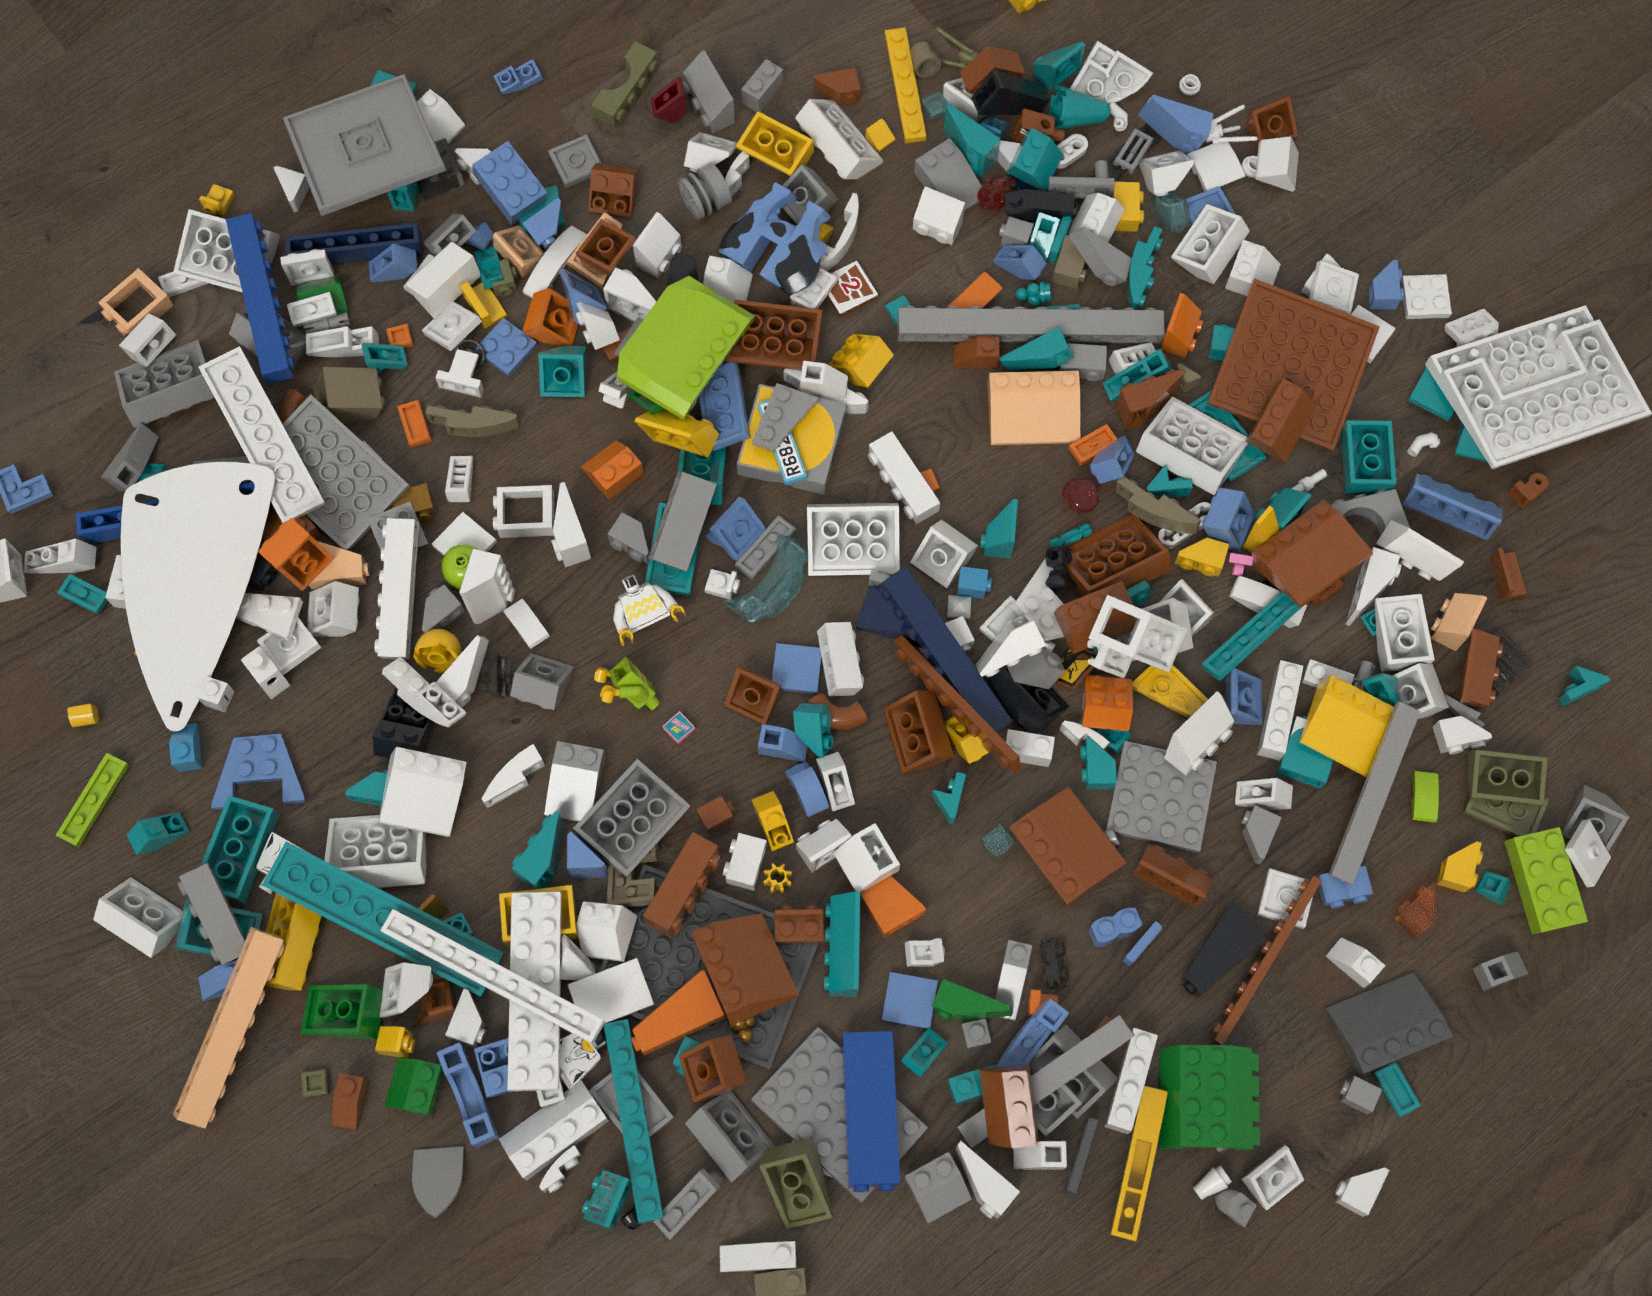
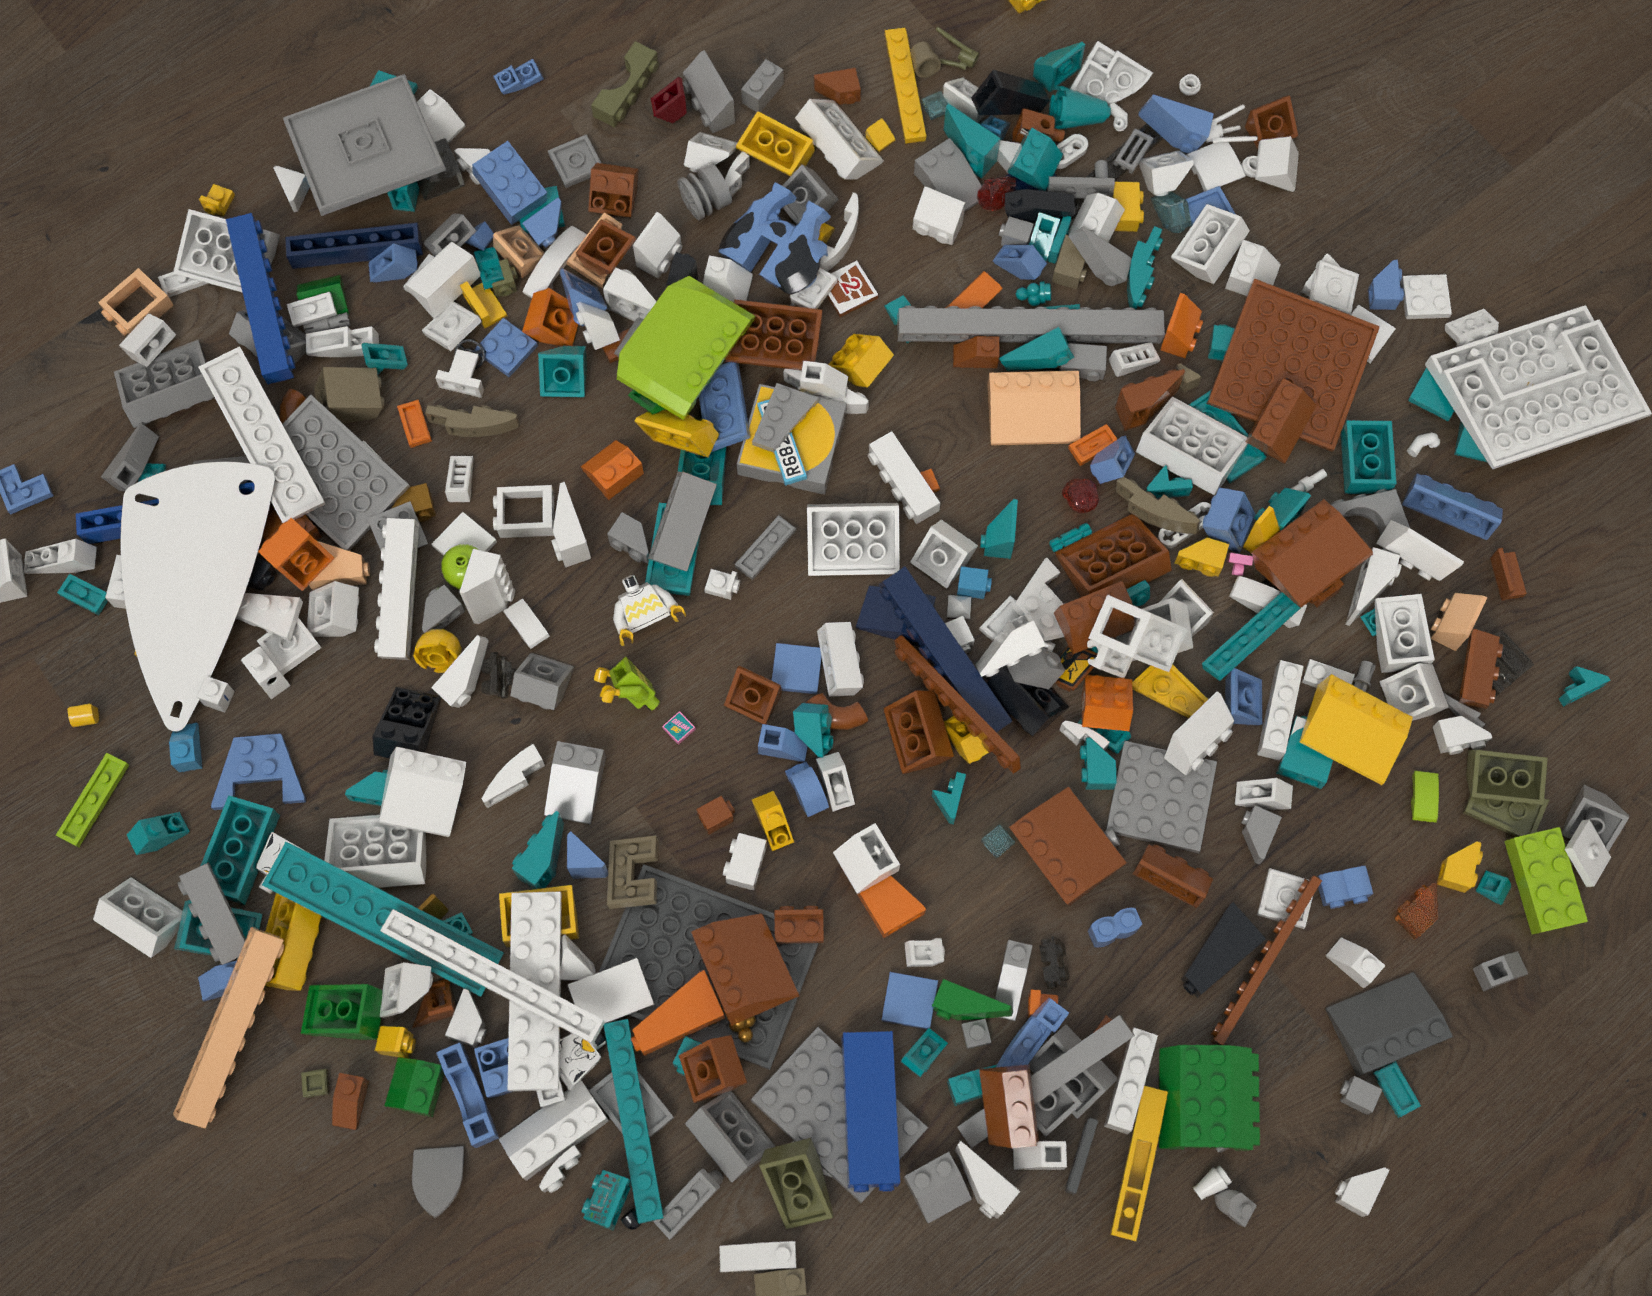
(307, 266): white plate -> none
(400, 336): orange tile -> none
(422, 696): white slope -> none
(605, 930): white slope -> none
(615, 391): white slope -> none
(630, 818): light grey slope -> none
(682, 885): dark orange brick -> none
(736, 529): medium blue bracket -> none
(777, 587): clear light blue windscreen -> none
(781, 873): yellow gear -> none
(818, 847): white slope -> none
(844, 945): teal slope -> none
(877, 577): light grey plate -> none
(987, 60): dark orange brick -> none
(1031, 747): white brick -> none
(1058, 559): black leg -> none
(1142, 944): medium blue tile -> none
(1153, 365): teal slope -> none
(1273, 1178): white slope -> none
(1374, 793): light grey tile -> none
(1382, 687): teal slope -> none
(1527, 492): dark orange leg -> none

